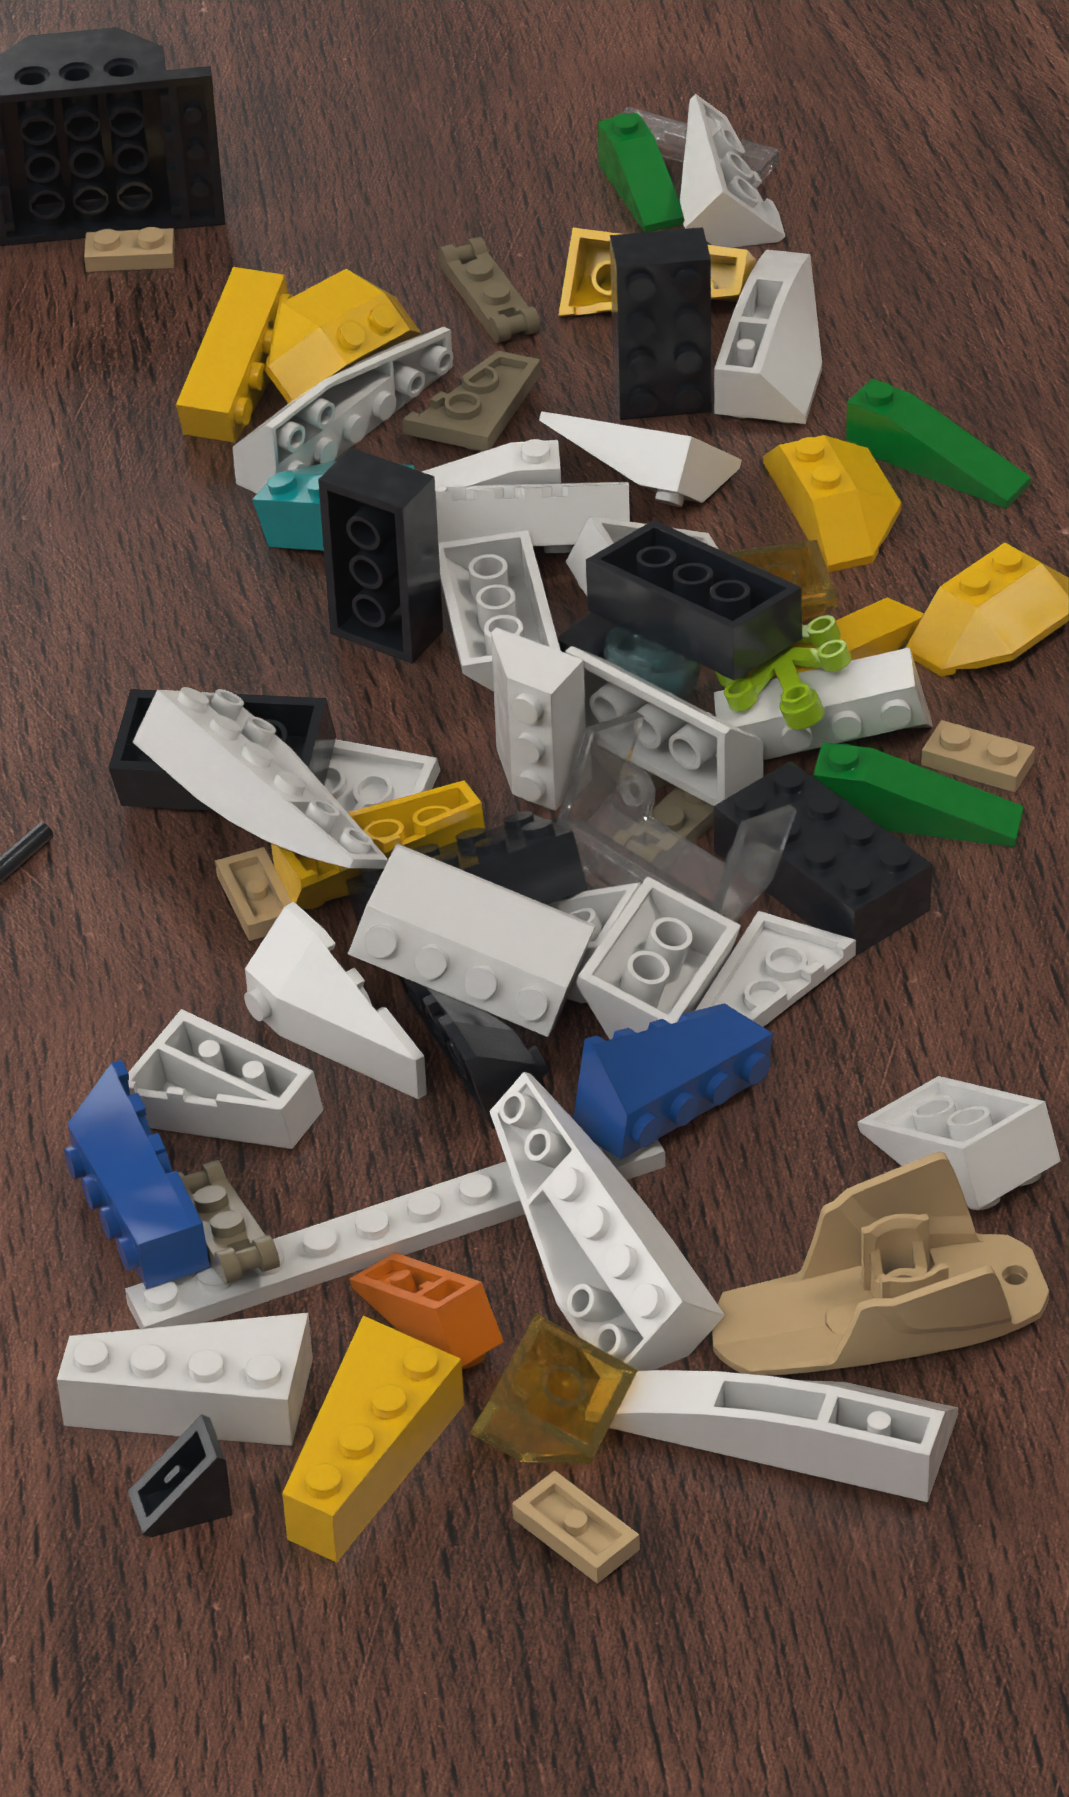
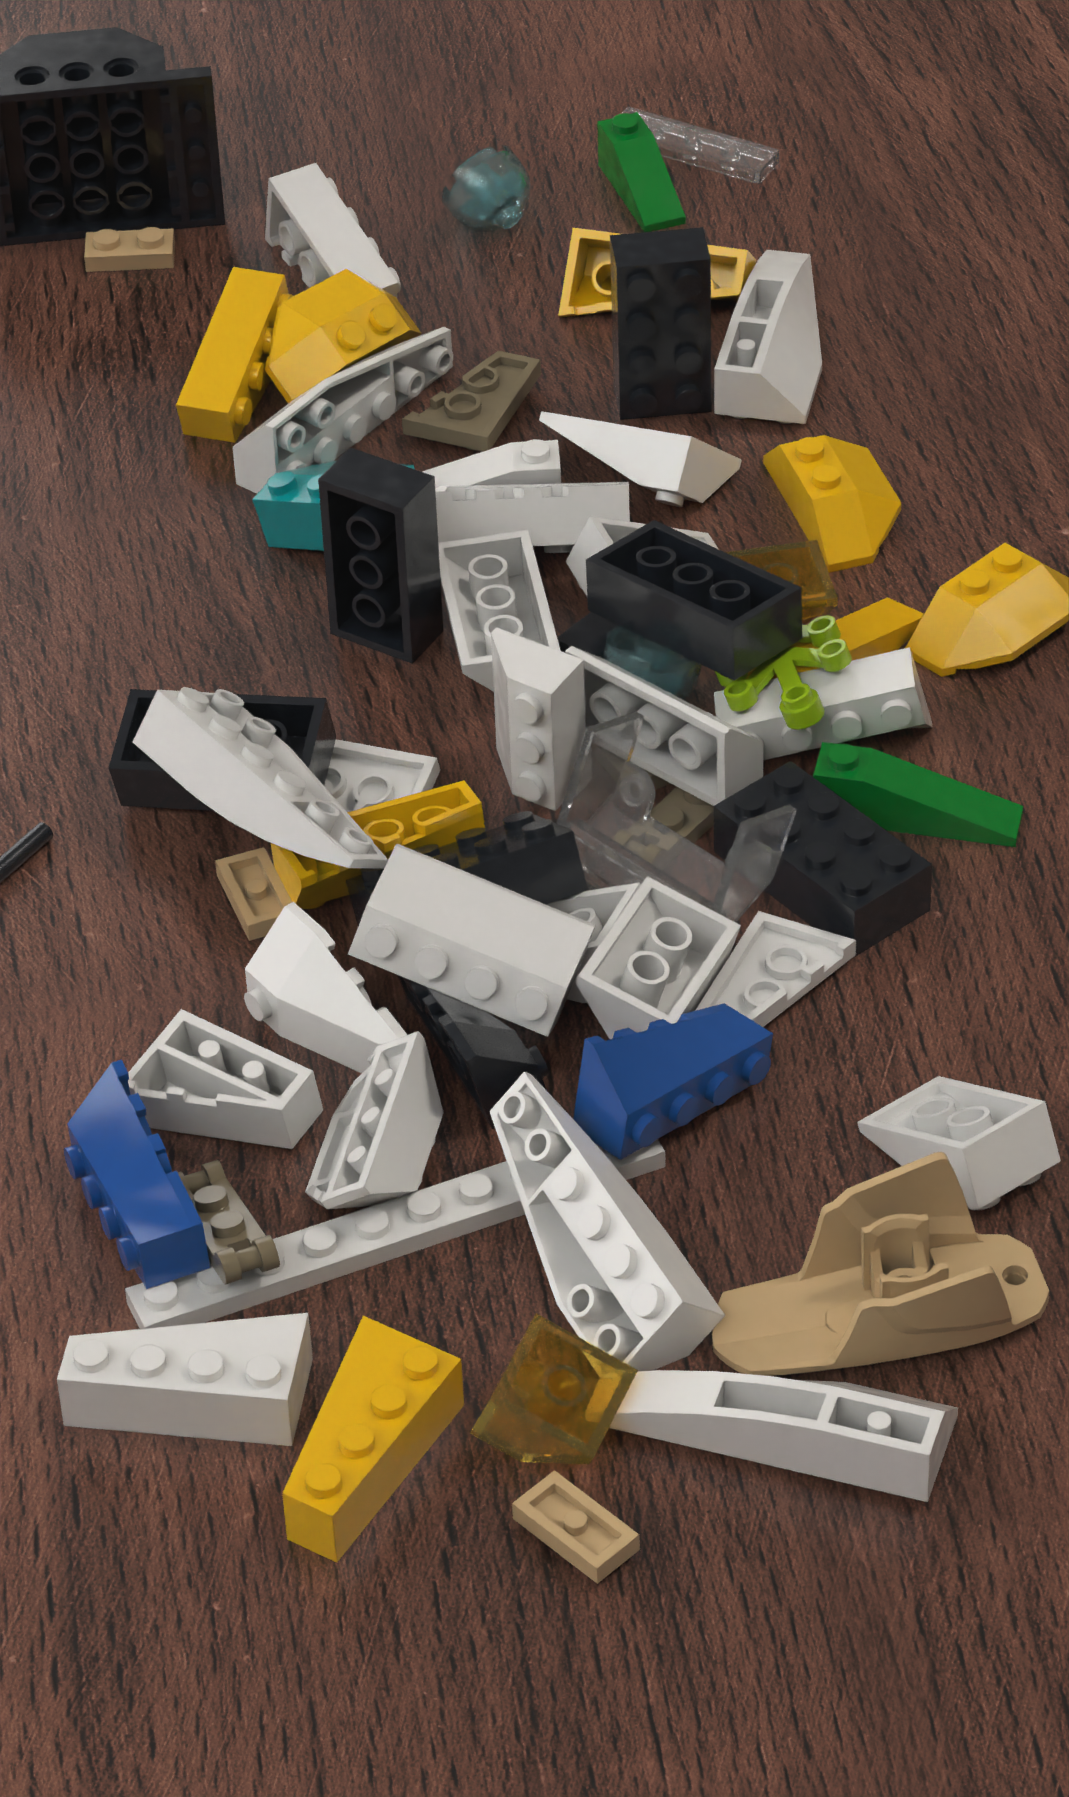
(184, 1484): black slope -> none
(321, 231): none -> white wedge
(380, 1130): none -> white wedge
(432, 1306): orange slope -> none
(487, 290): dark tan plate -> none
(489, 191): none -> clear light blue cylinder
(720, 186): white wedge -> none
(930, 444): green wedge -> none
(978, 756): tan plate -> none

